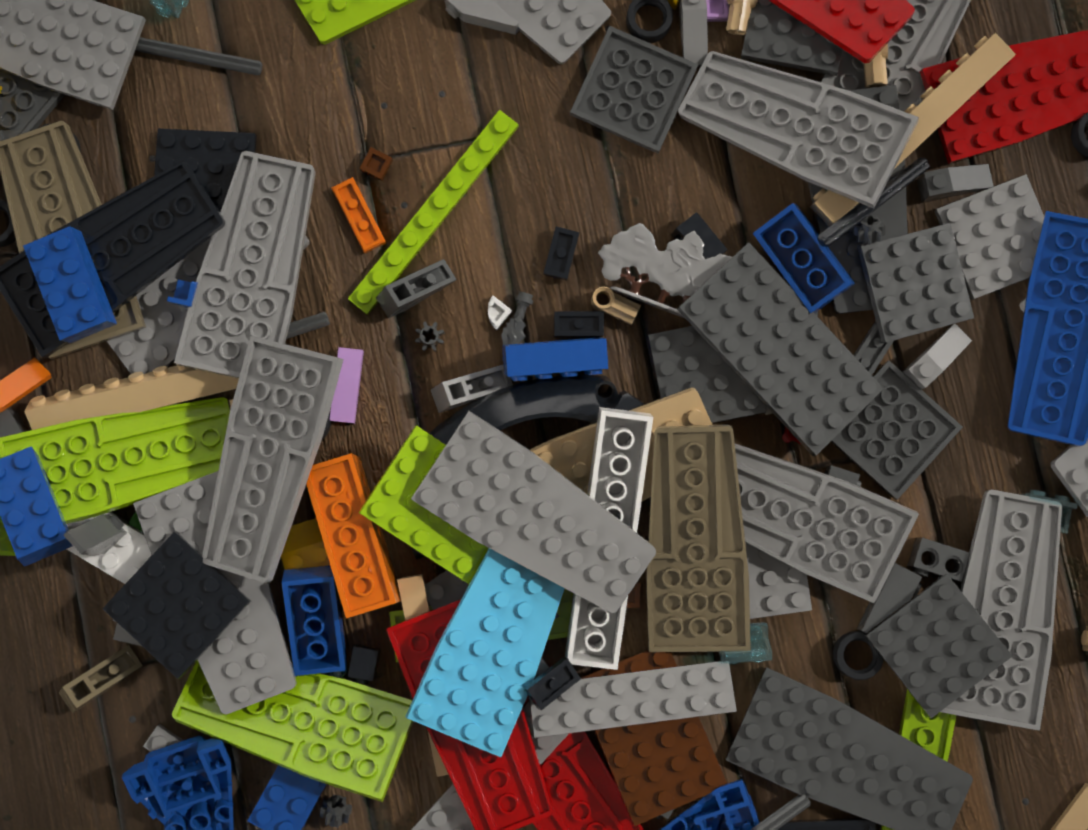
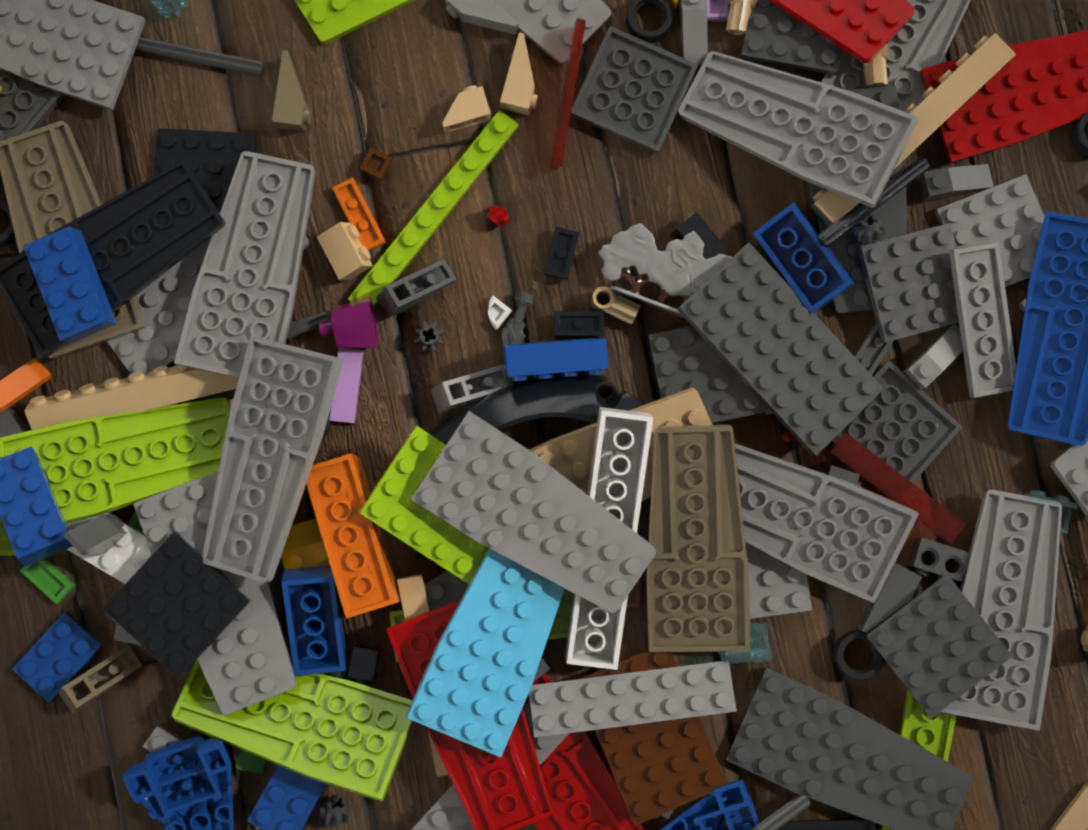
(48, 579): none -> bright green tile
(57, 657): none -> blue plate
(184, 293): blue panel -> none
(250, 762): none -> bright green slope
(290, 104): none -> dark tan slope
(345, 250): none -> tan brick
(352, 325): none -> magenta torso
(467, 110): none -> tan slope
(498, 215): none -> red plate
(519, 86): none -> tan slope
(552, 683): black plate -> none
(568, 93): none -> clear red tile
(897, 487): none -> clear red tile
(983, 319): none -> light grey plate

